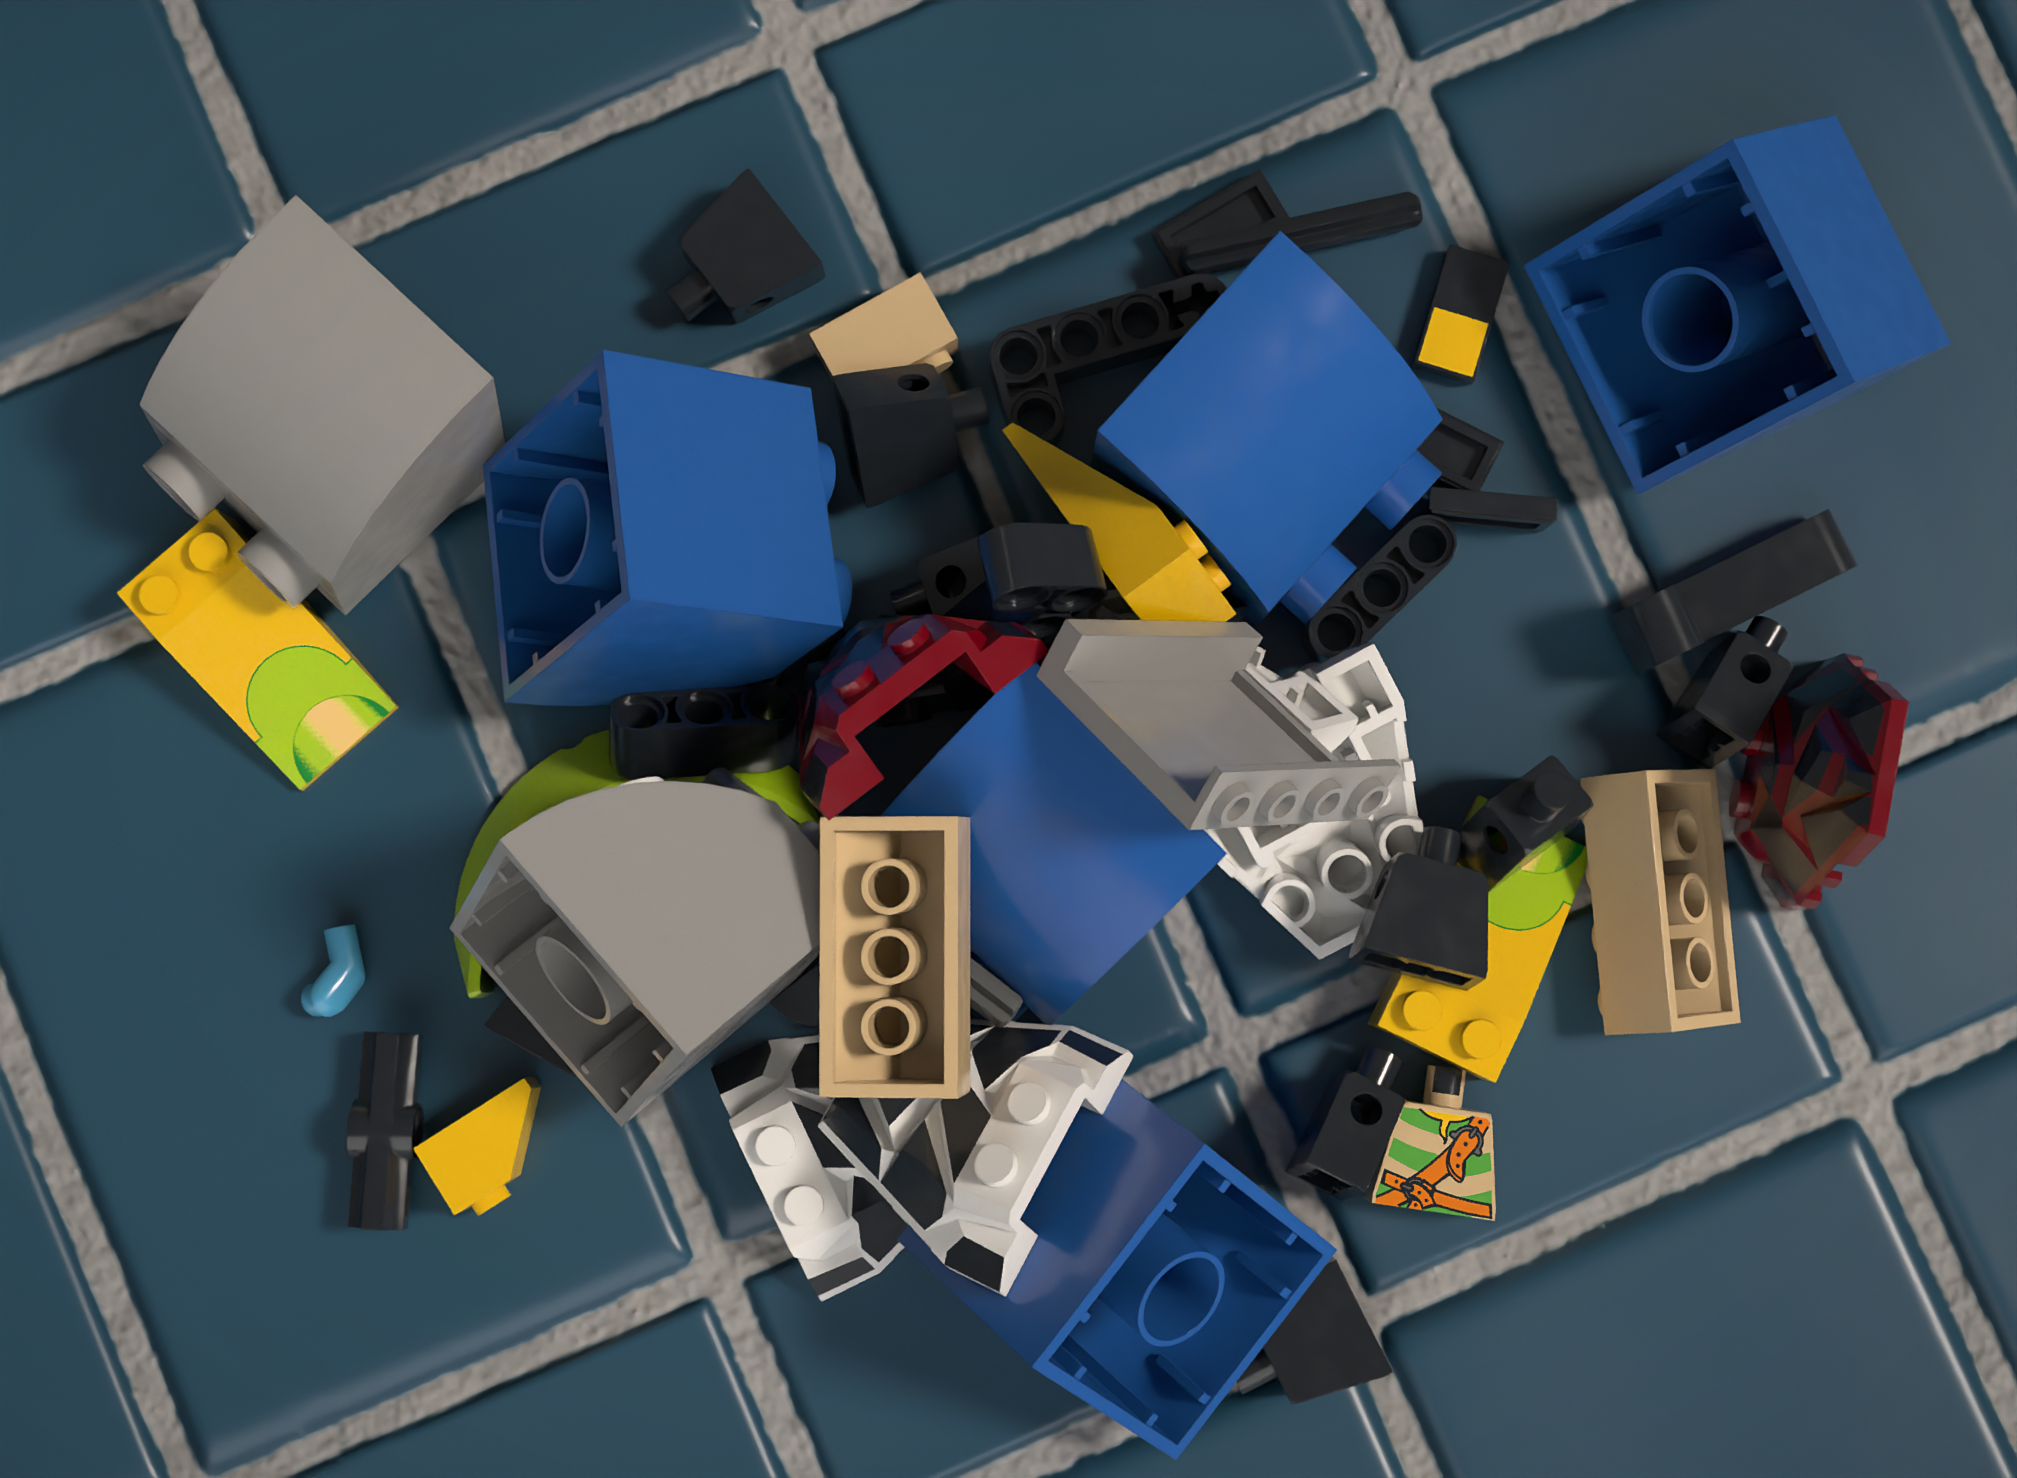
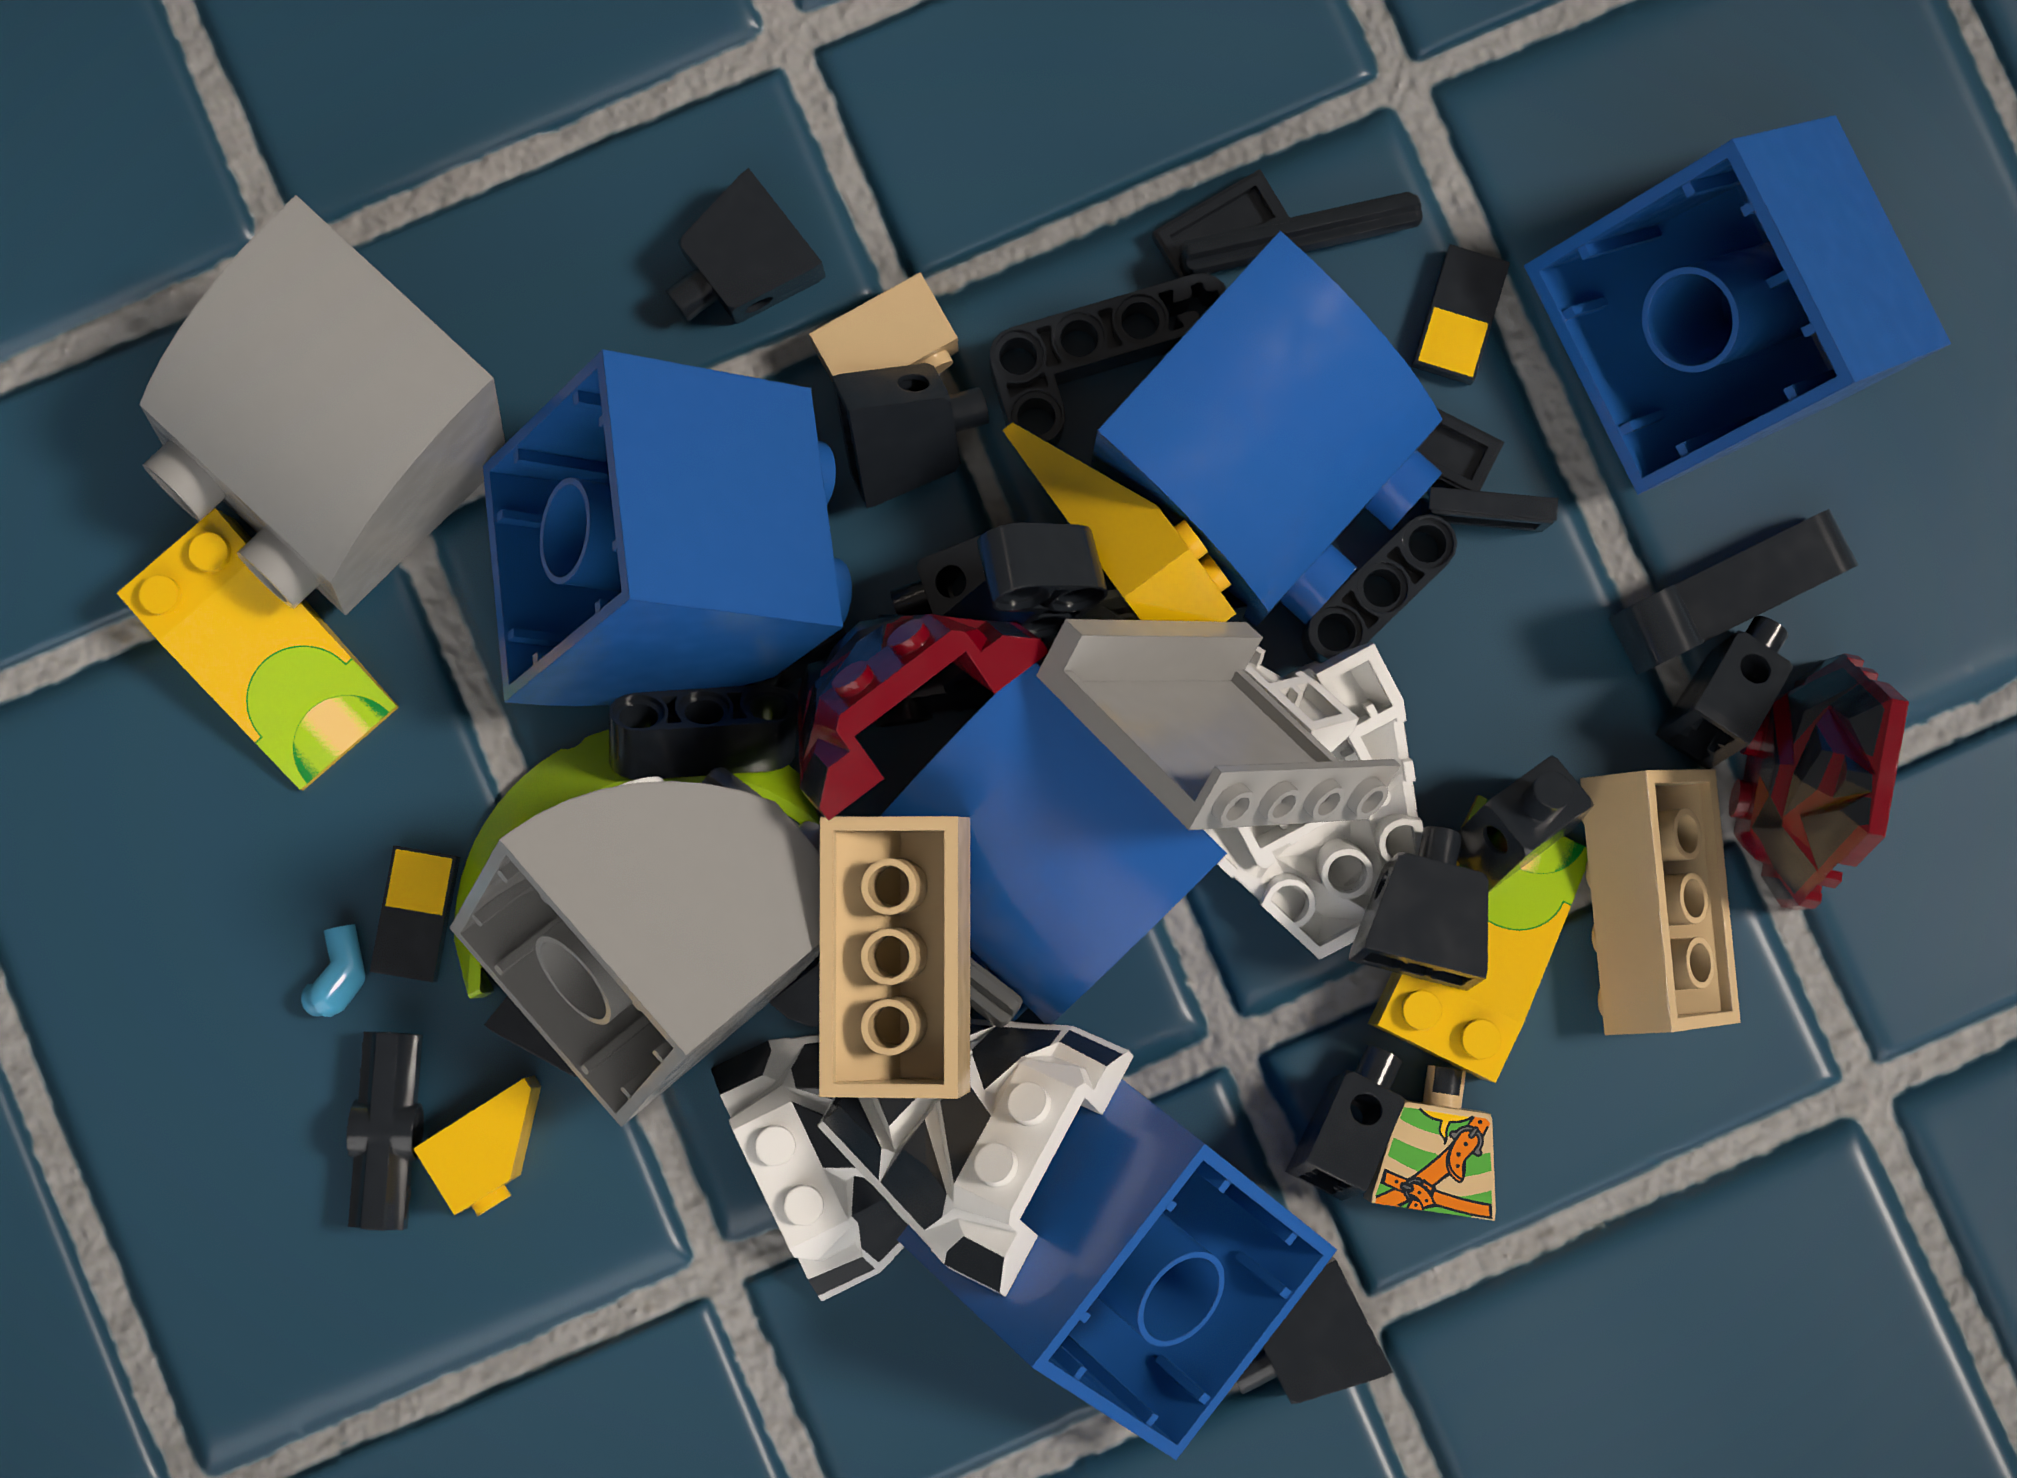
(415, 914): none -> black tile

